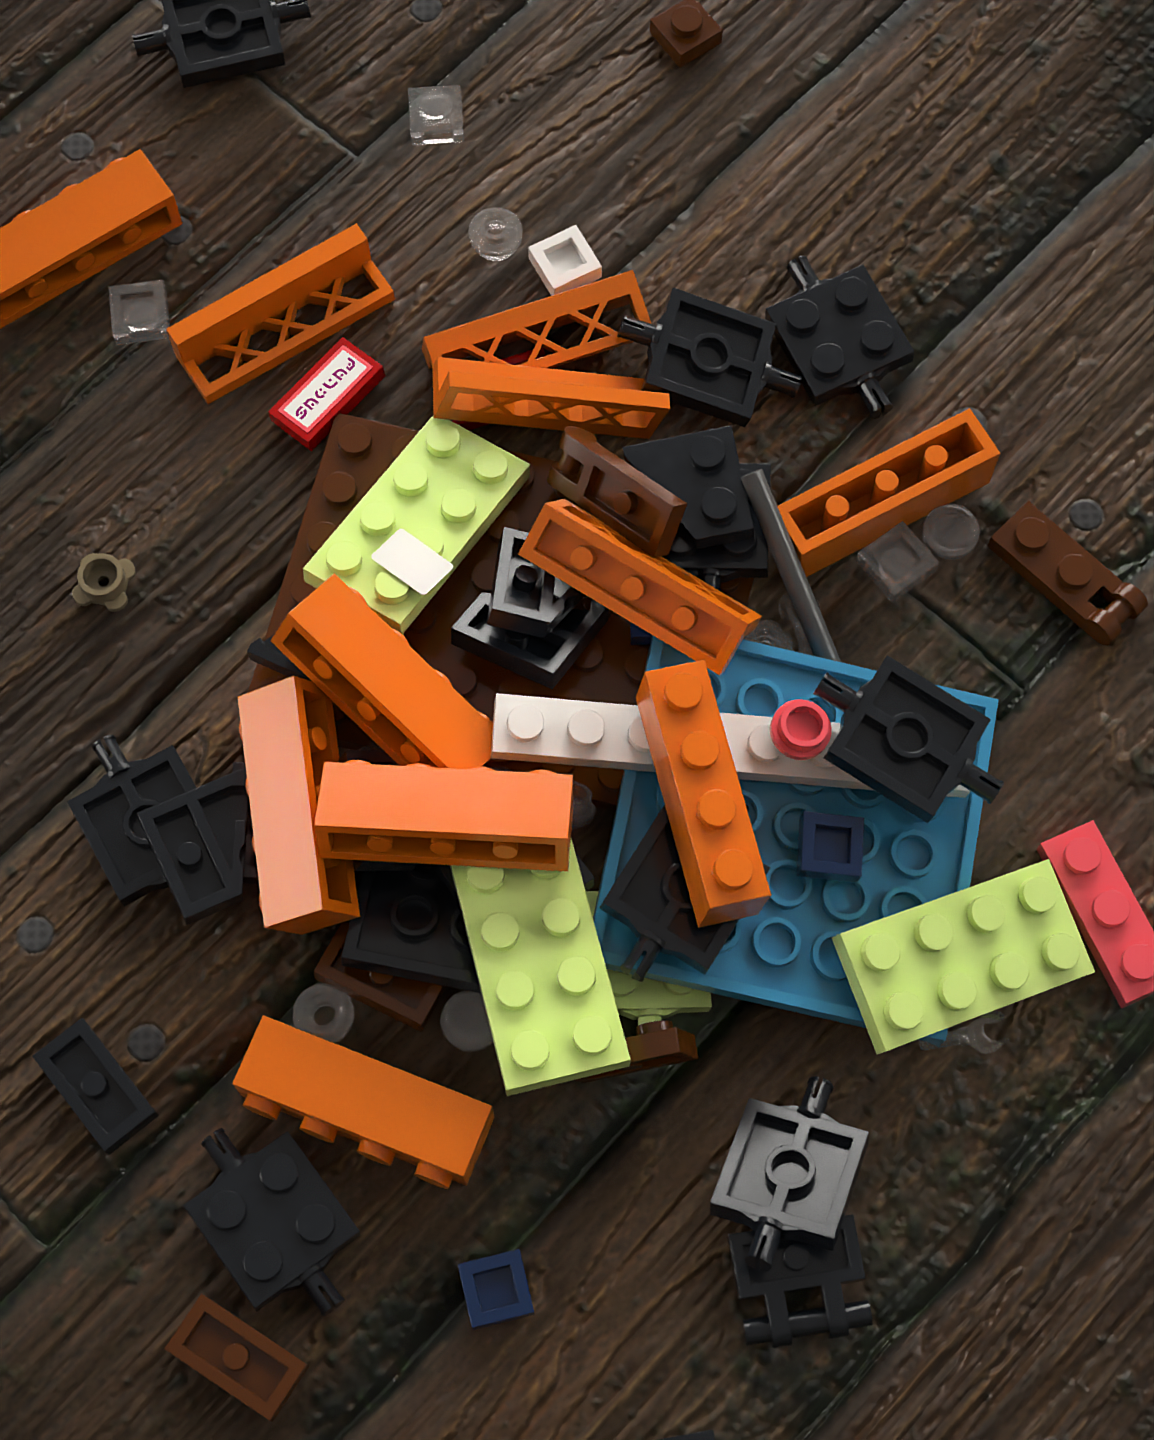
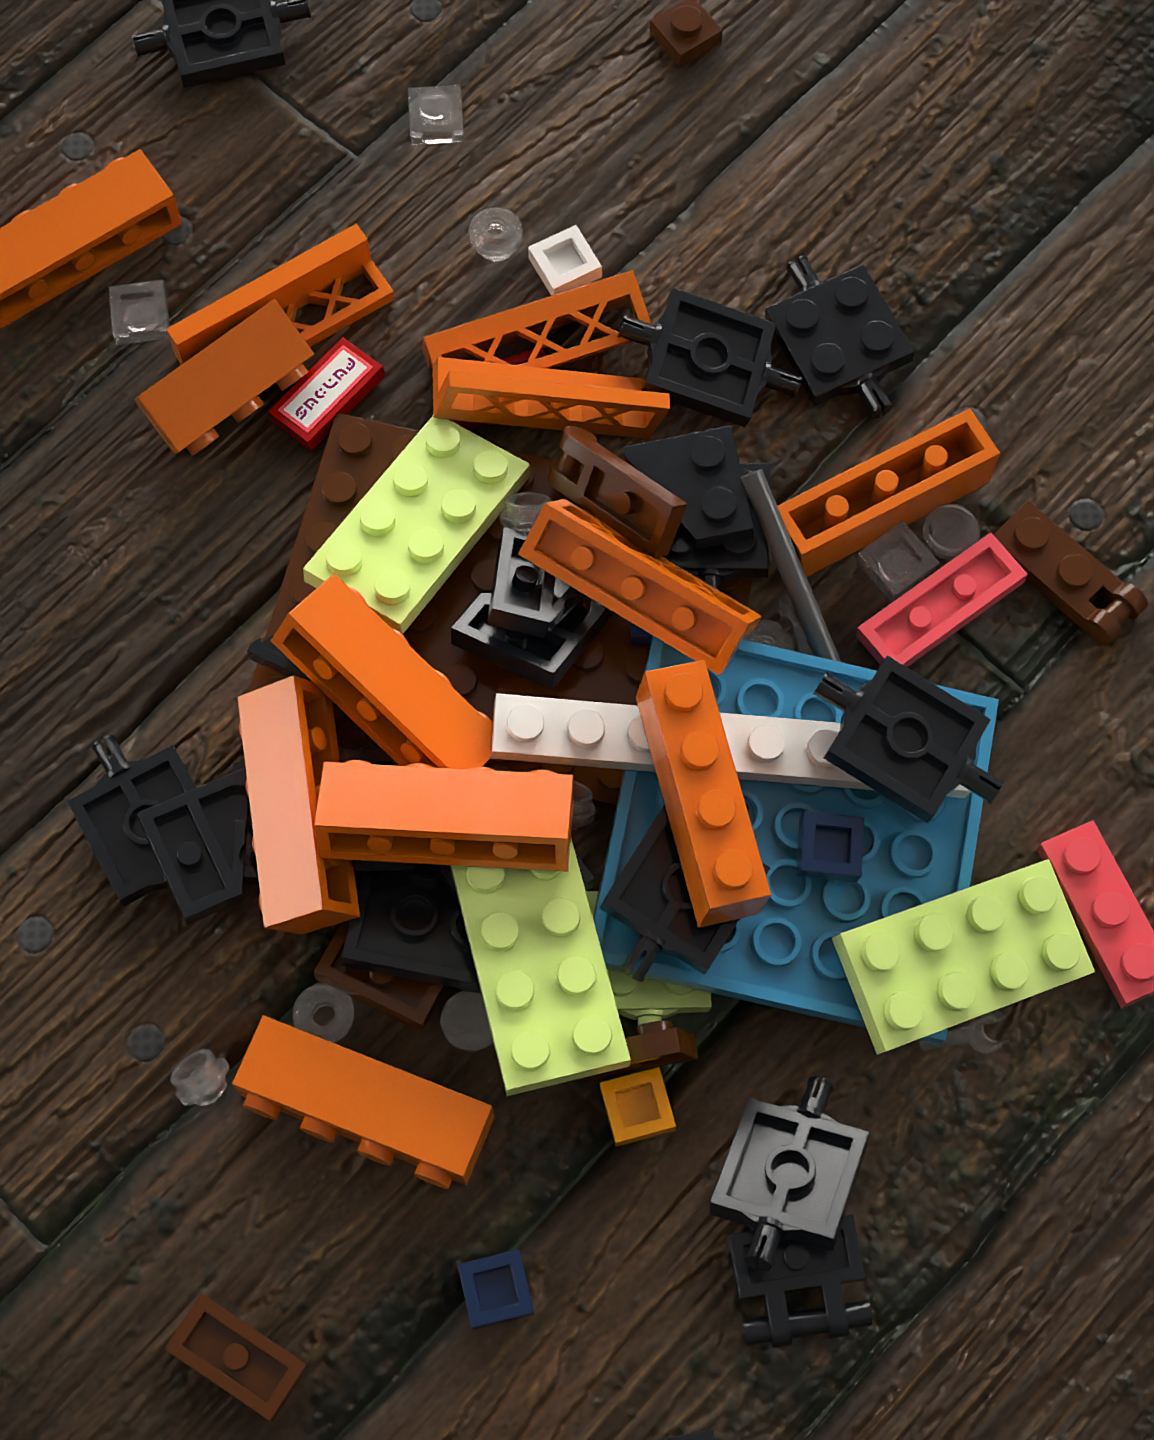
(95, 1086): black plate -> none
(101, 566): dark tan plate -> none
(200, 1078): none -> clear plate
(226, 379): none -> orange brick
(272, 1221): black plate -> none
(412, 561): white sticker -> none
(522, 510): none -> clear plate
(637, 1106): none -> light orange plate
(800, 729): coral plate -> none
(942, 603): none -> coral plate

